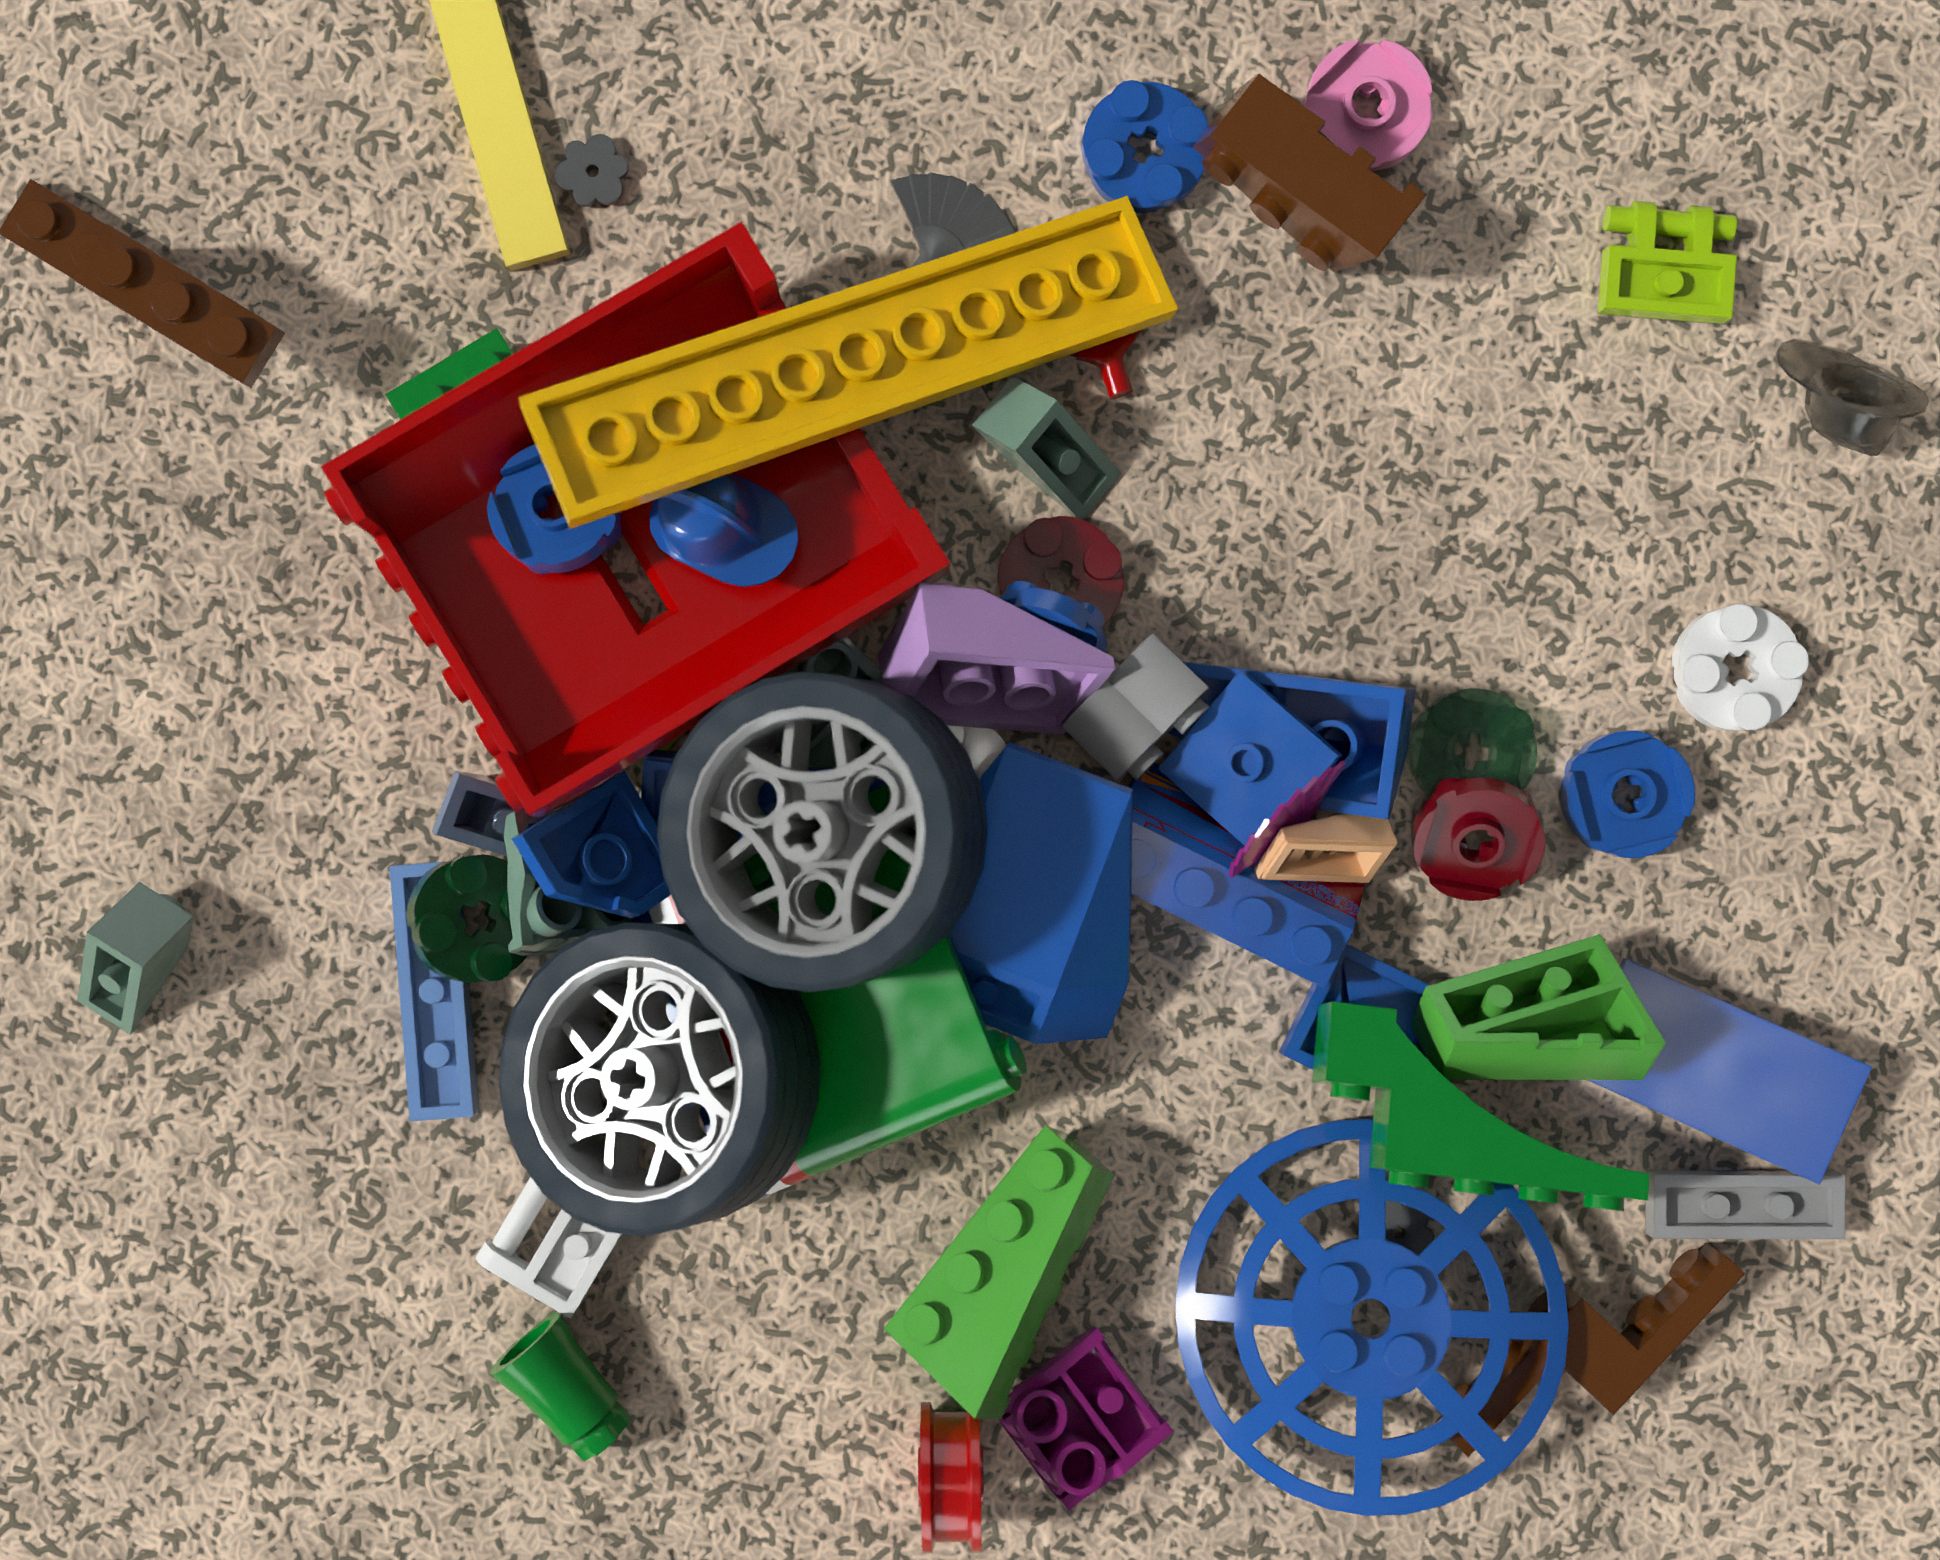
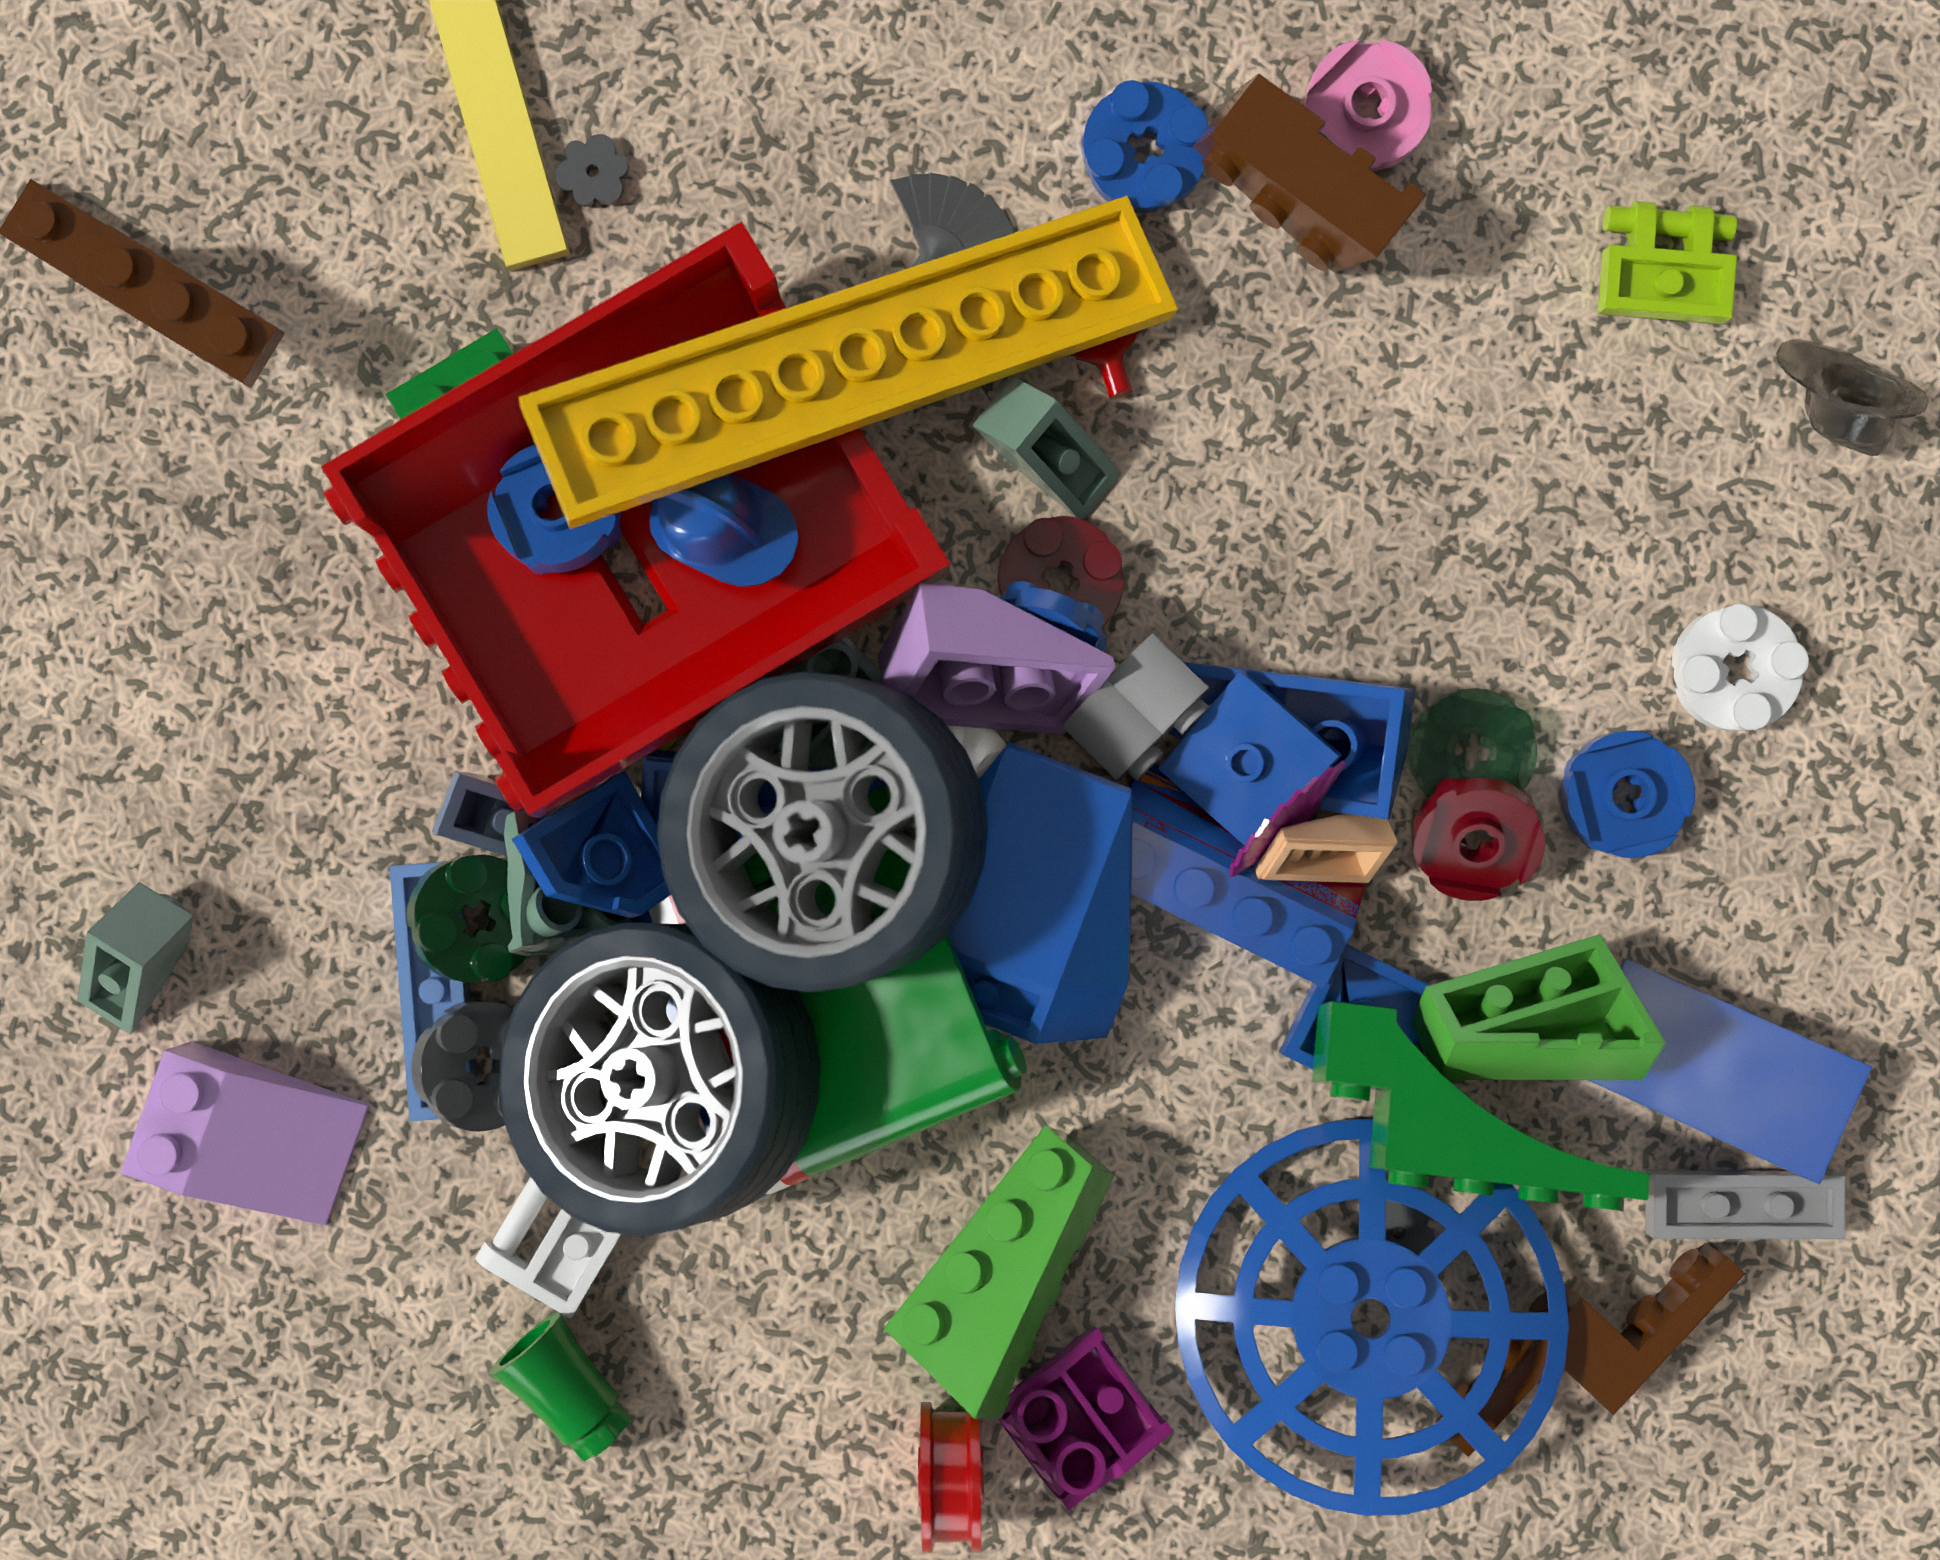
(244, 1135): none -> lavender slope
(441, 1061): none -> dark grey plate

